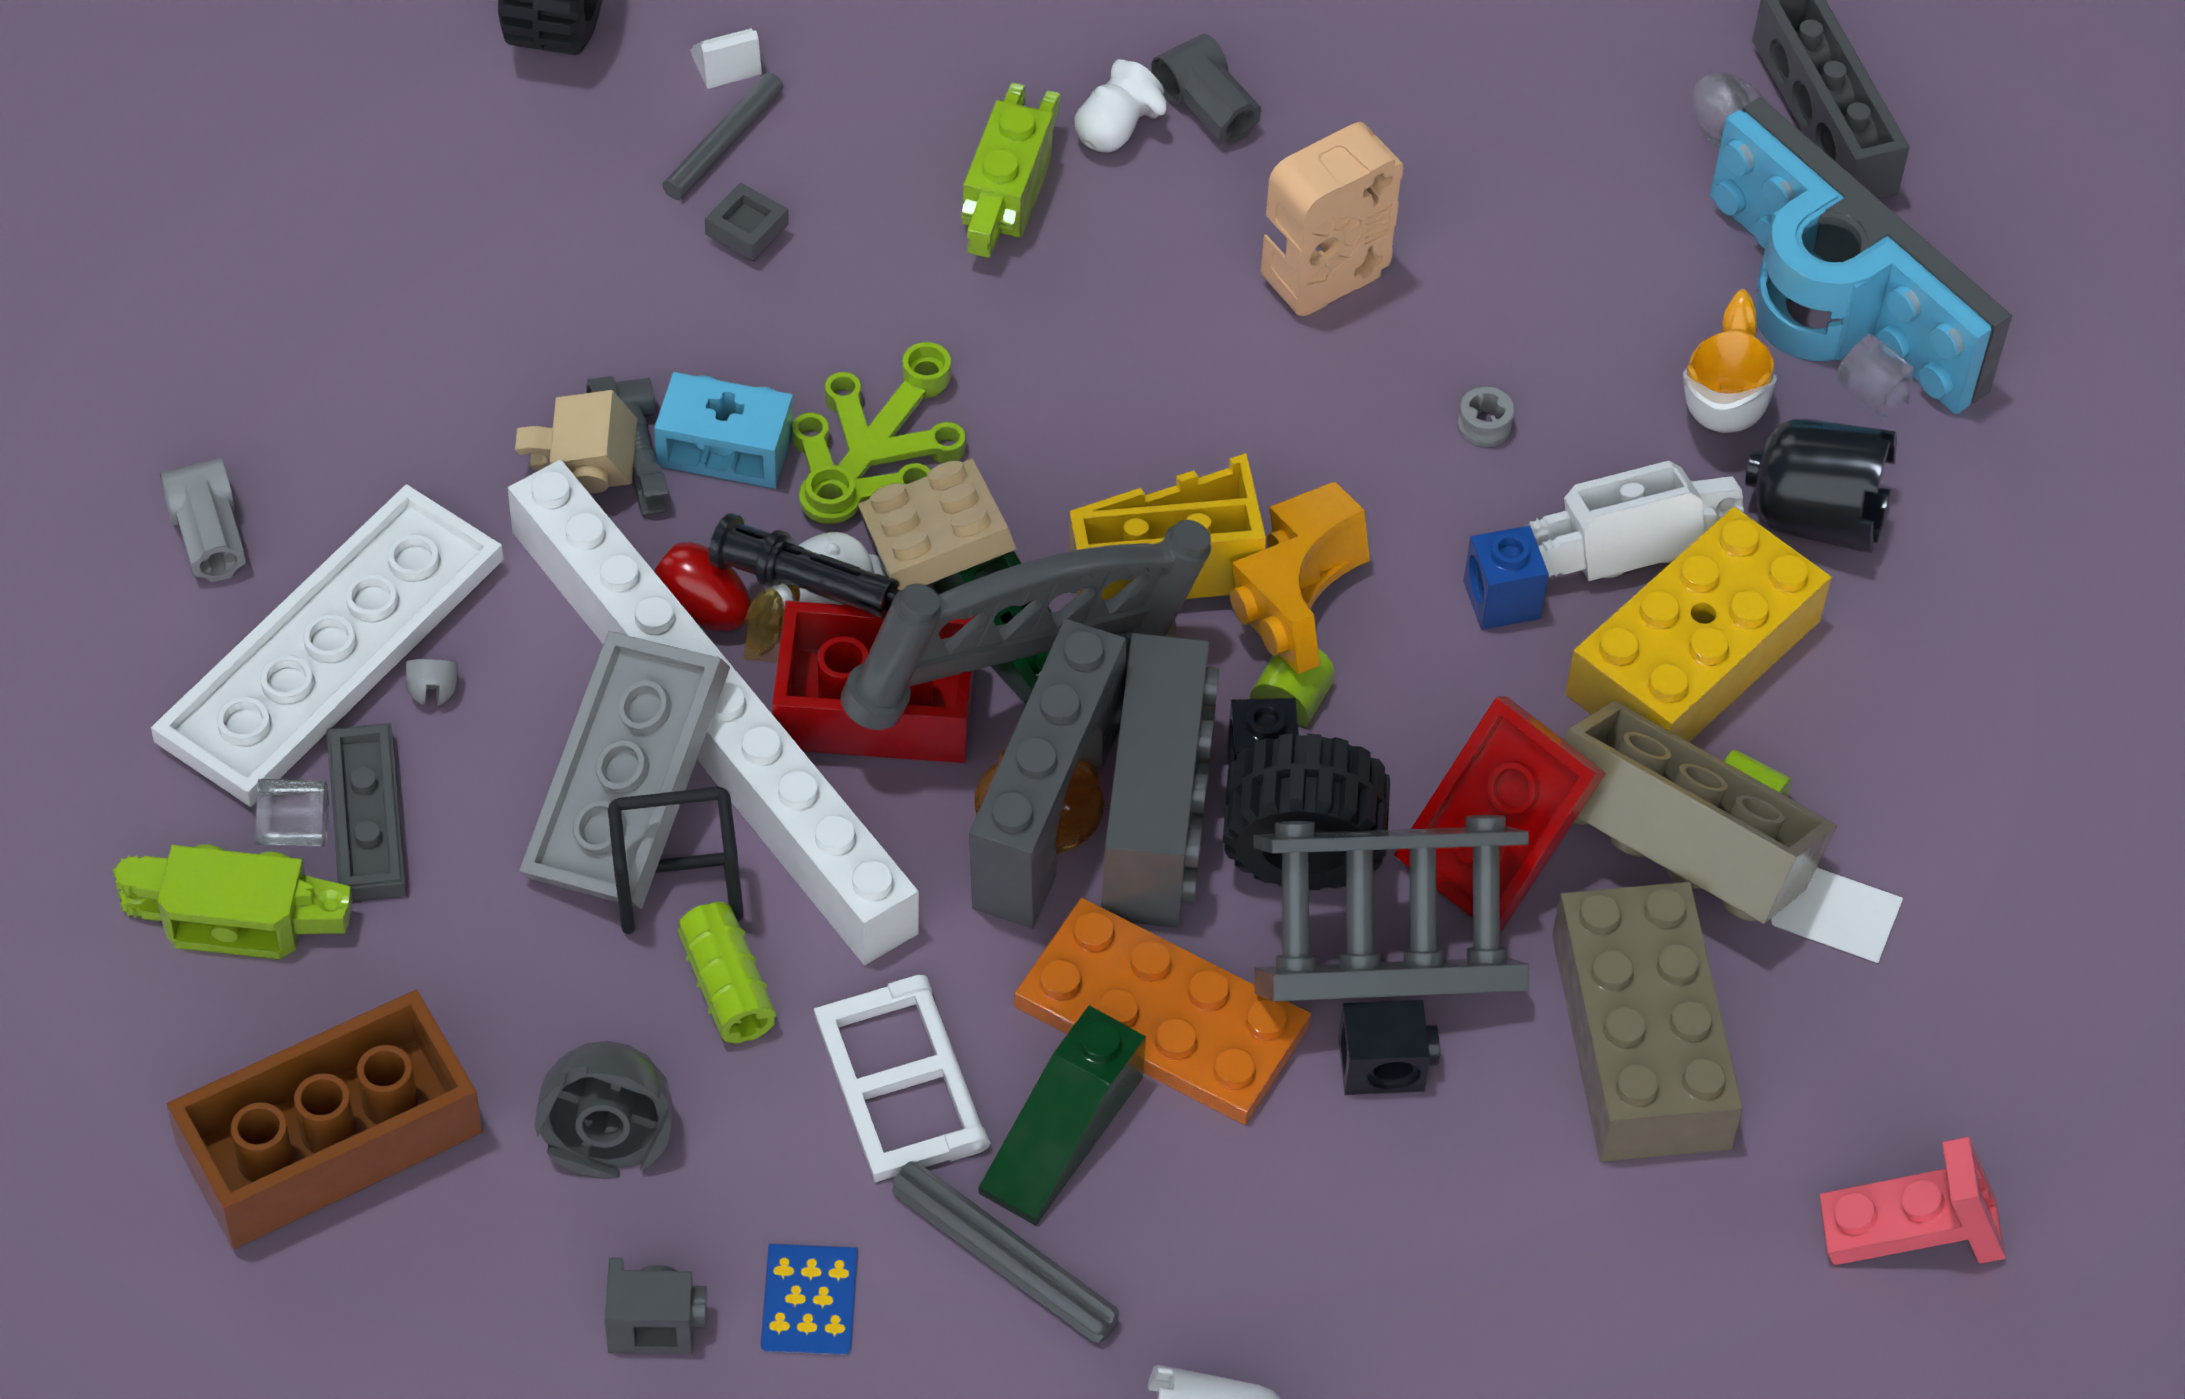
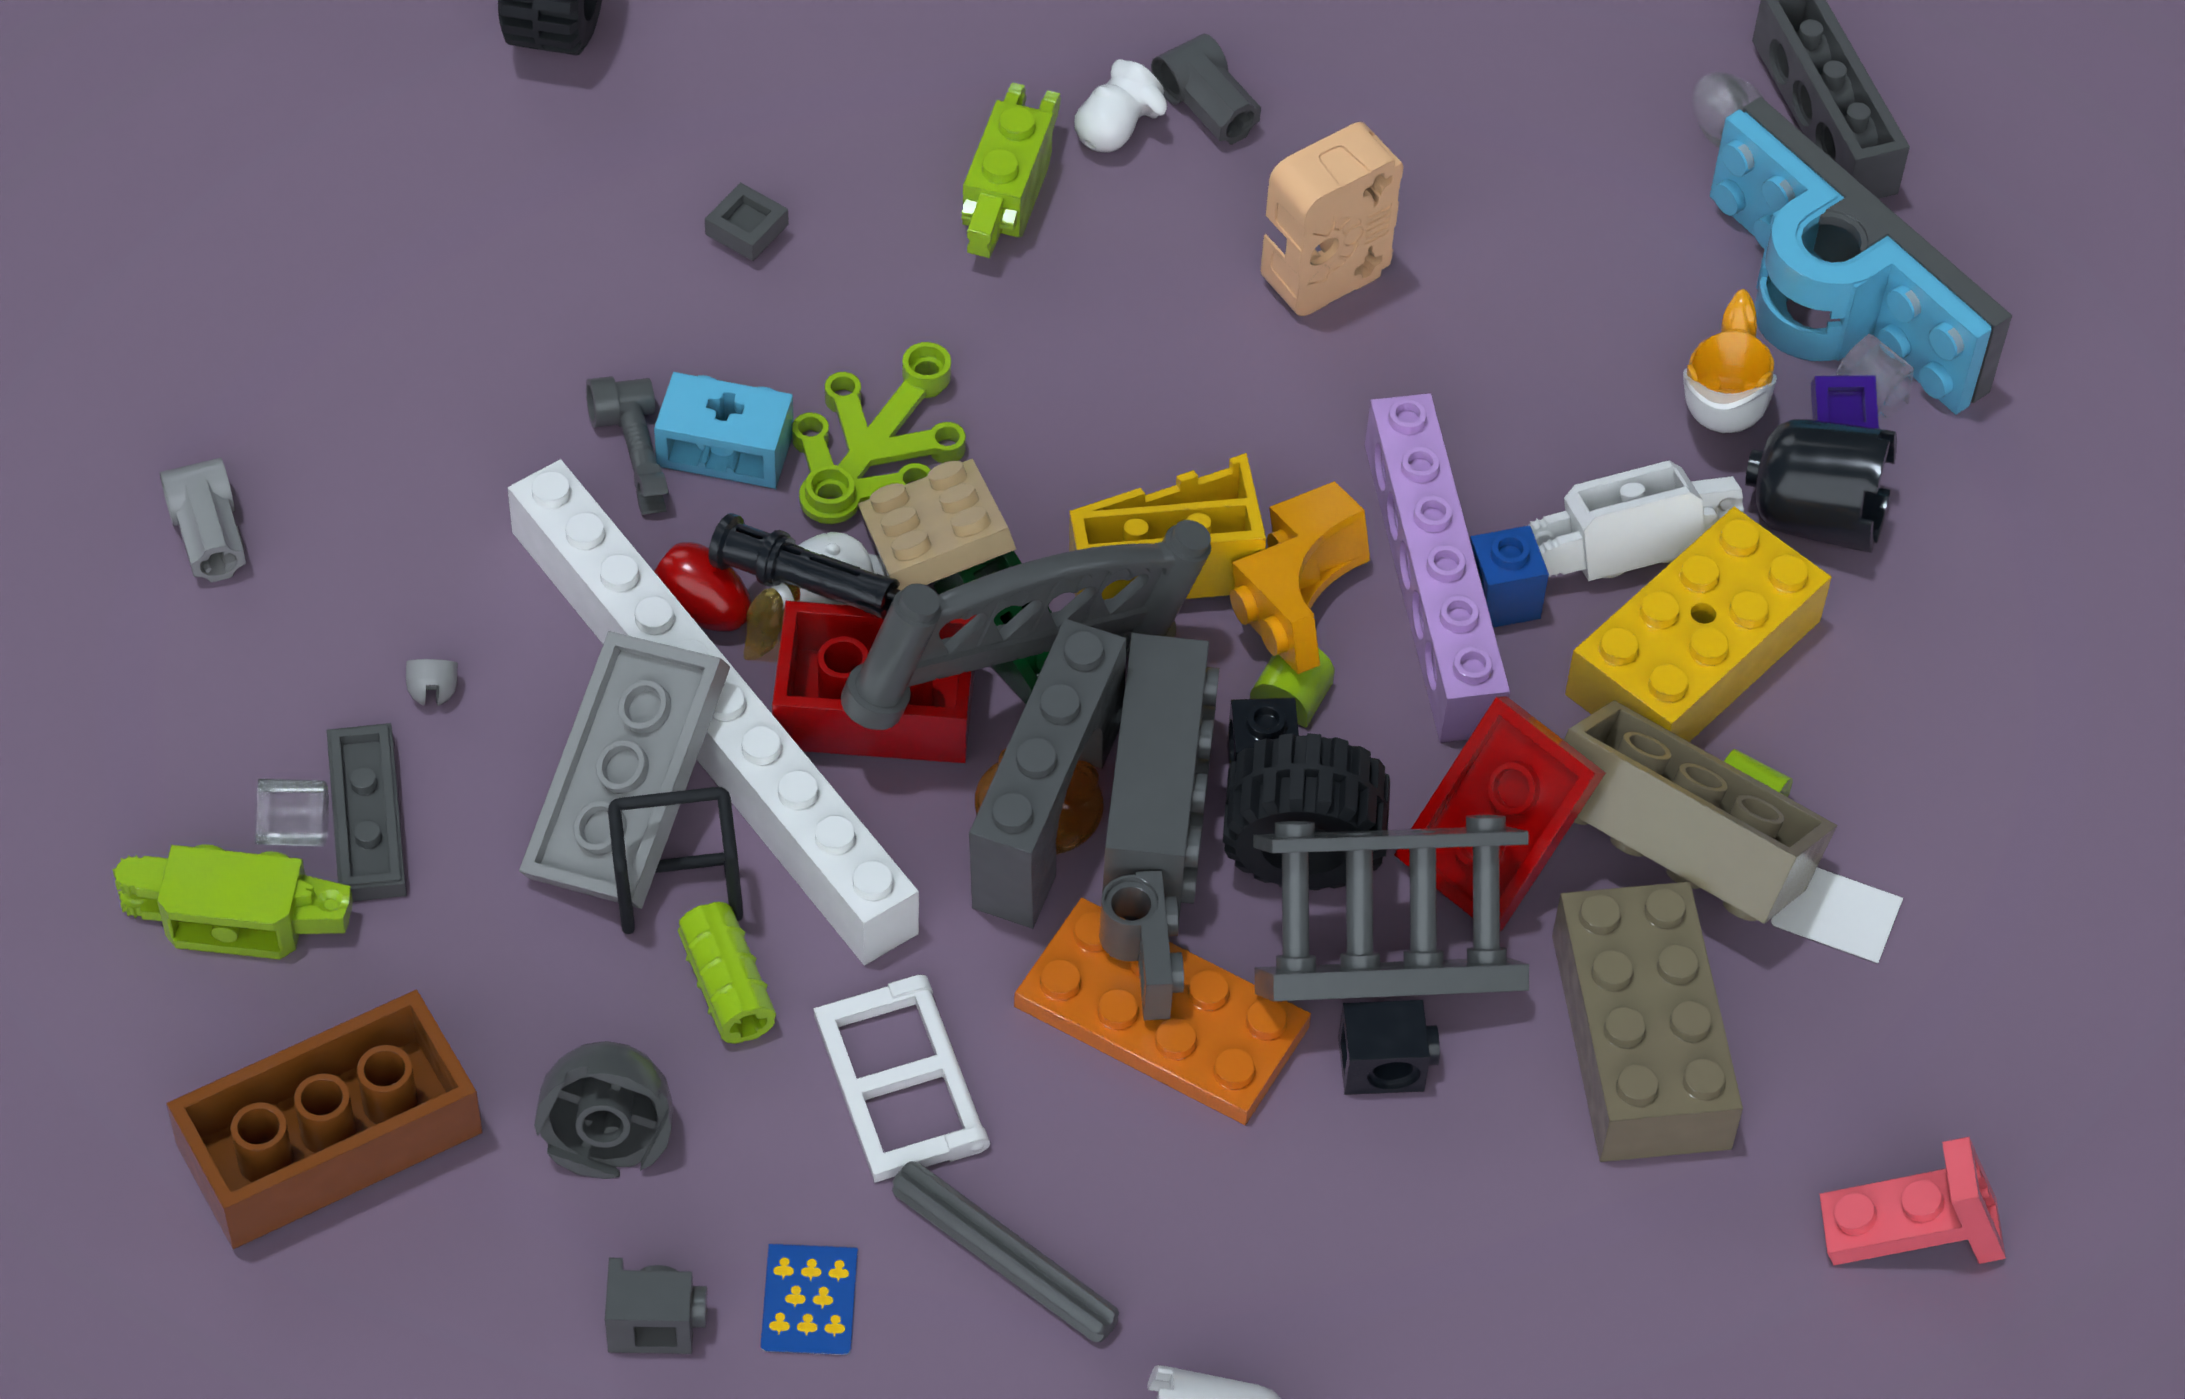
(327, 644): white plate -> none
(590, 435): tan brick -> none
(722, 136): dark grey bar -> none
(728, 58): white slope -> none
(1065, 1114): dark green slope -> none
(1145, 938): none -> dark grey plate
(1434, 563): none -> lavender brick
(1480, 432): light grey bush -> none
(1845, 400): none -> dark purple tile

